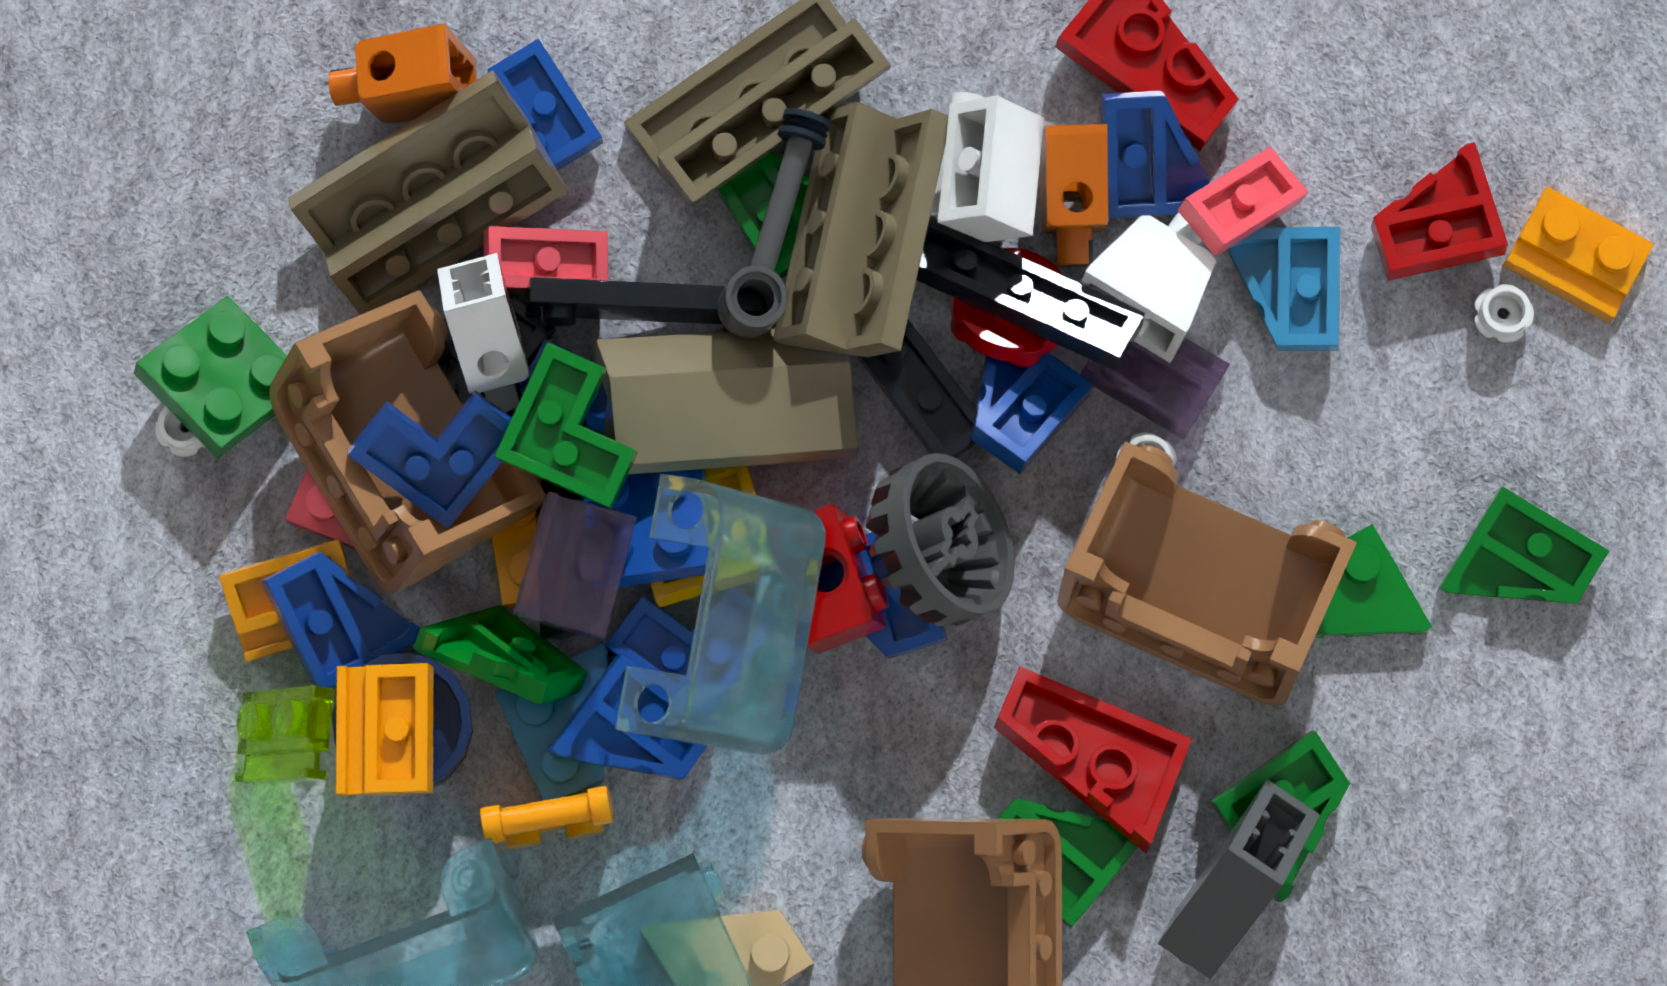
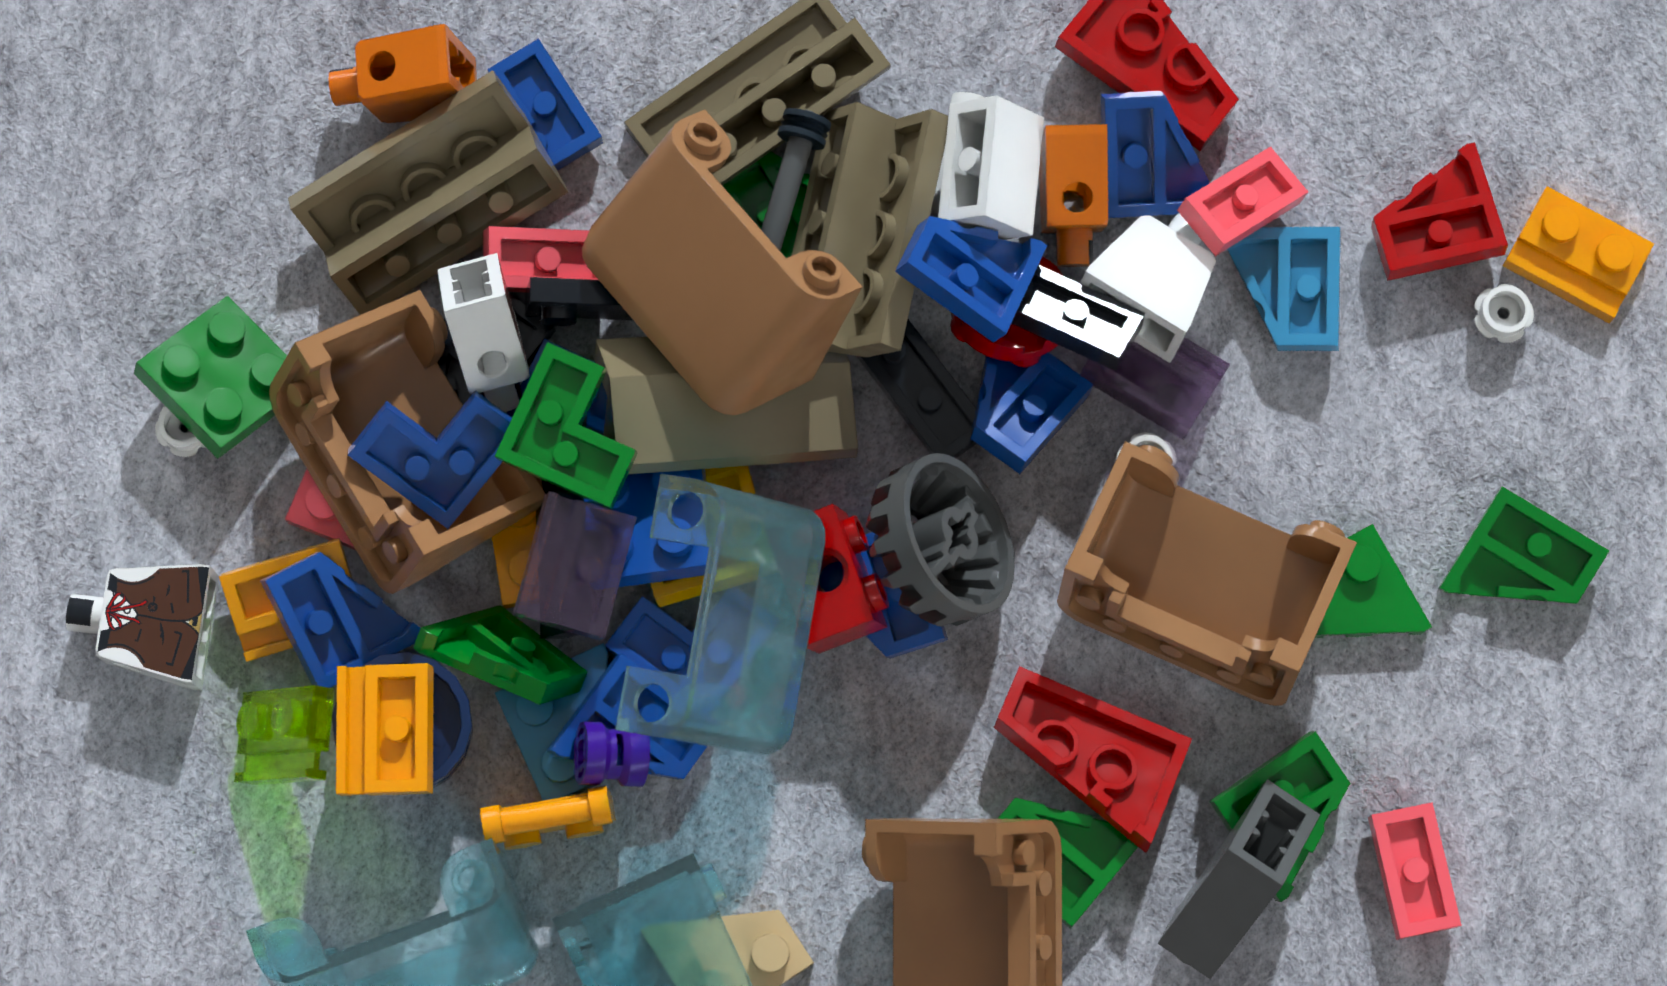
(152, 621): none -> torso
(610, 756): none -> dark purple wheel
(710, 281): none -> medium nougat windscreen
(971, 272): none -> blue wing
(1414, 871): none -> coral plate

